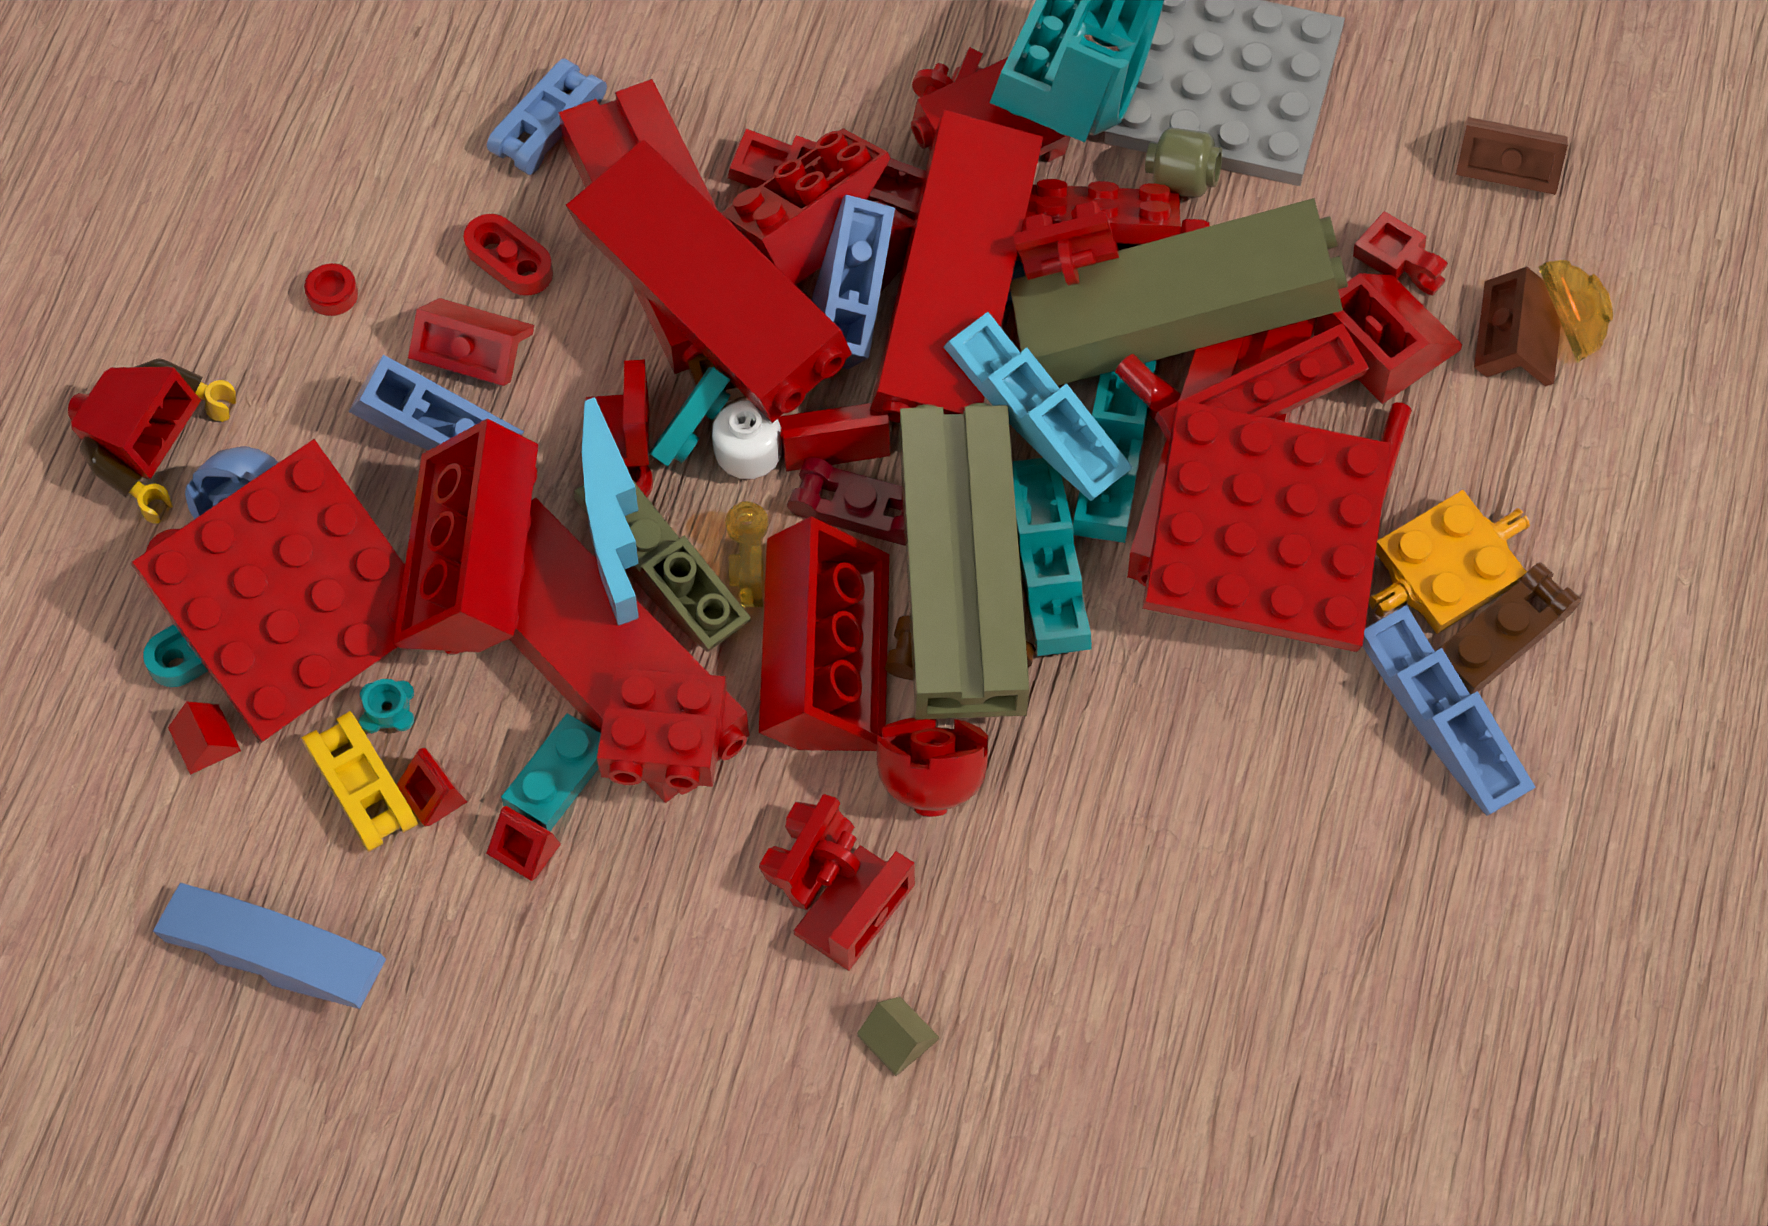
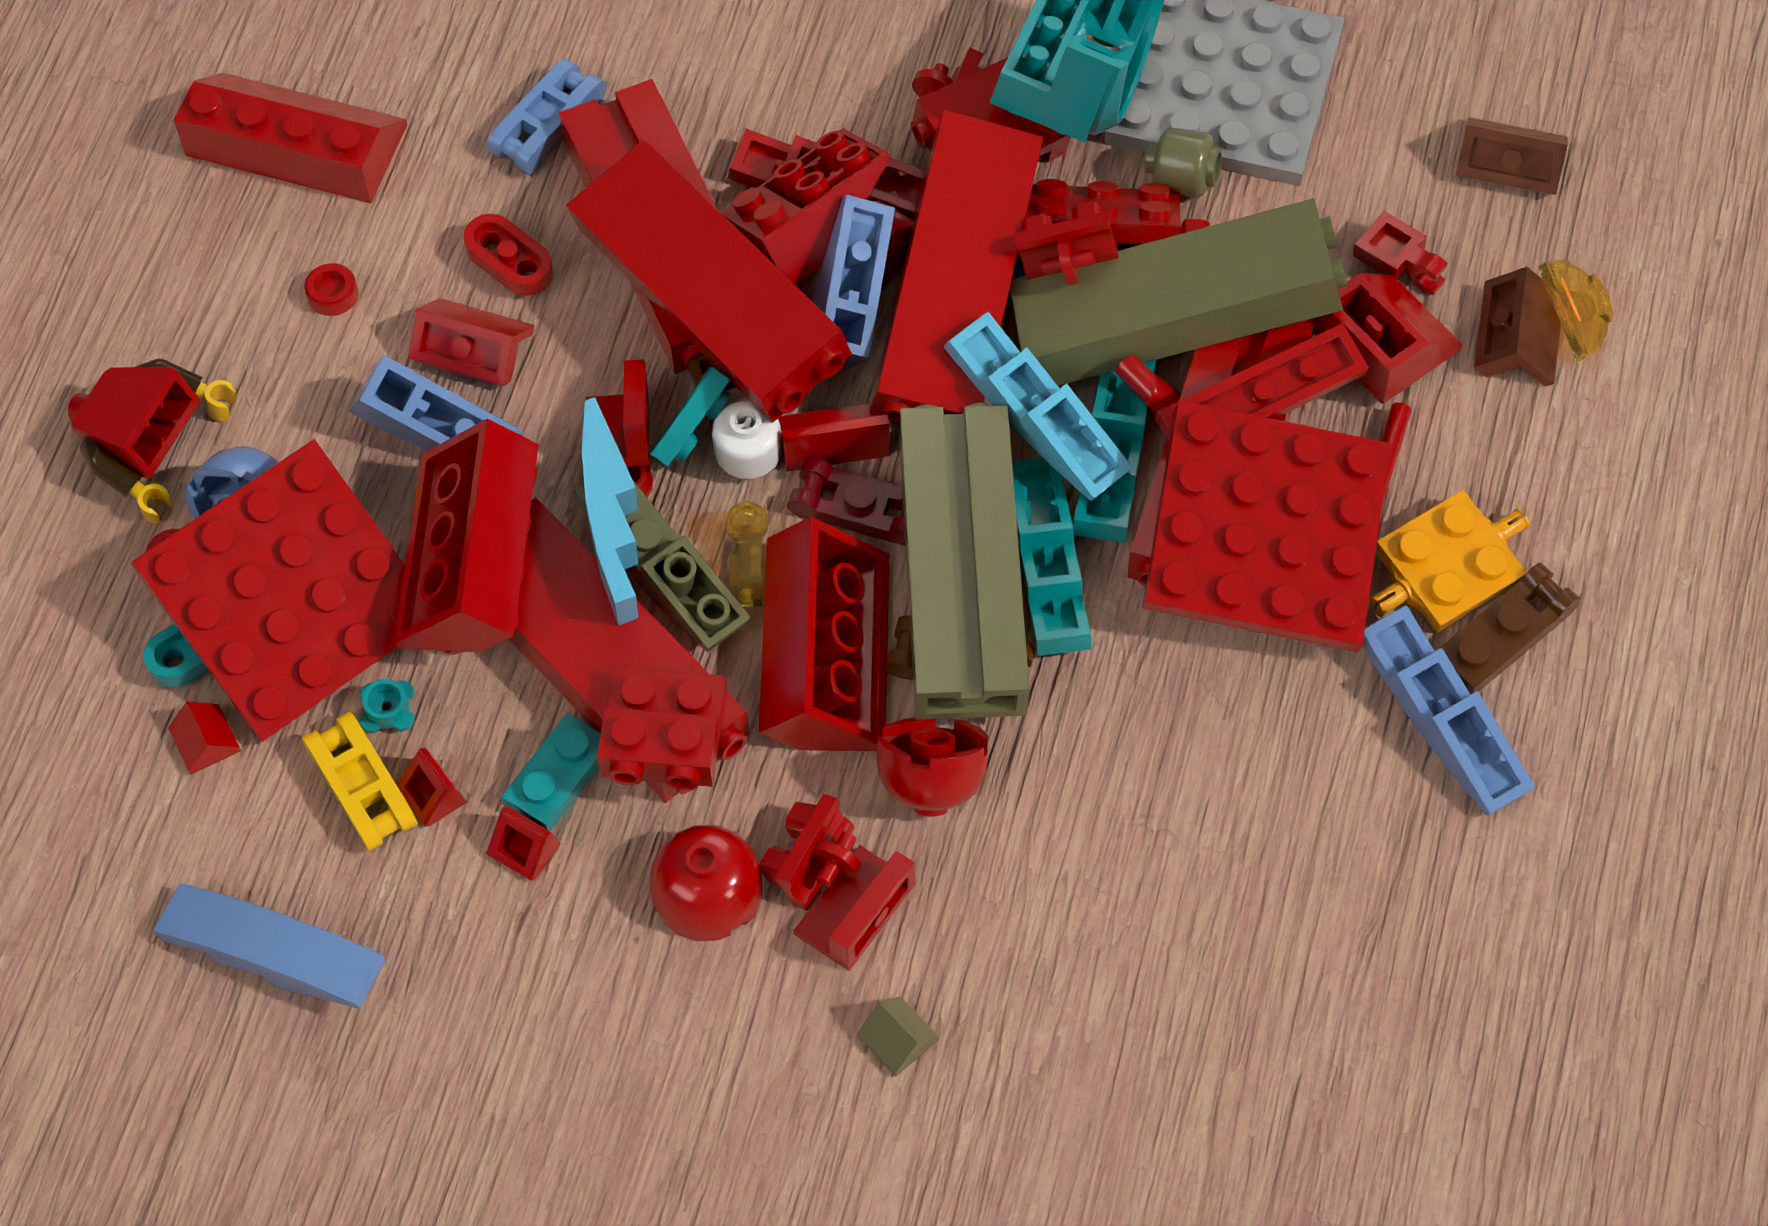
(288, 135): none -> red slope
(706, 882): none -> red cylinder

